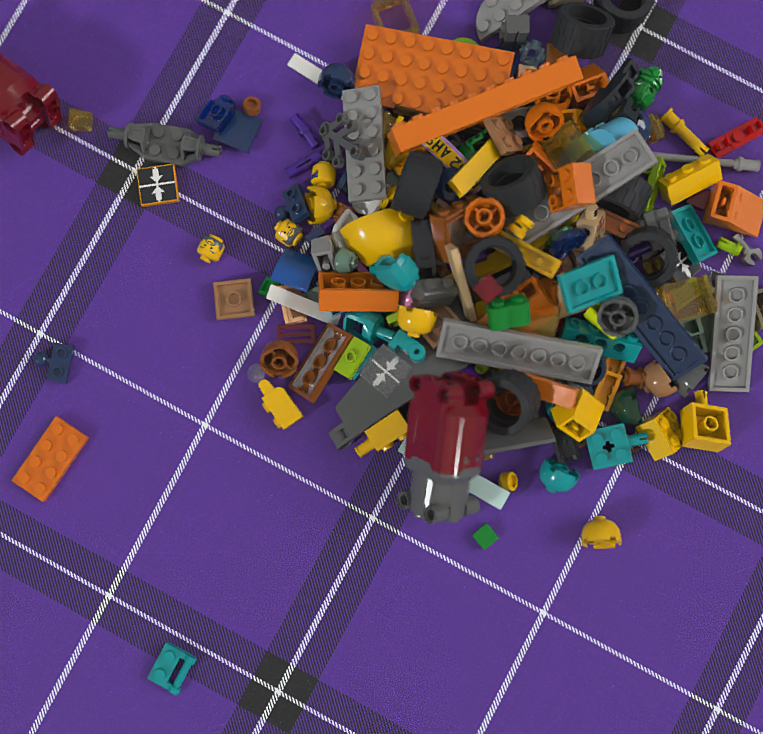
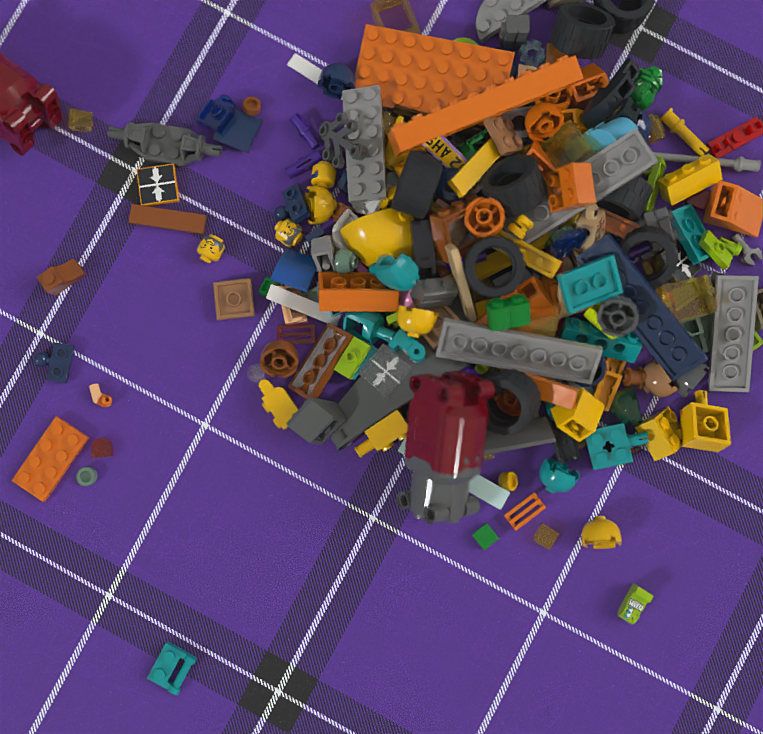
(61, 277): none -> dark orange arch
(86, 476): none -> sand green tile
(98, 397): none -> arm
(102, 448): none -> clear red tile
(167, 219): none -> dark orange tile
(317, 420): none -> dark grey slope
(487, 288): dark red brick -> none
(537, 502): none -> orange tile
(545, 536): none -> clear yellow tile
(634, 604): none -> lime leg
(716, 250): none -> lime plate

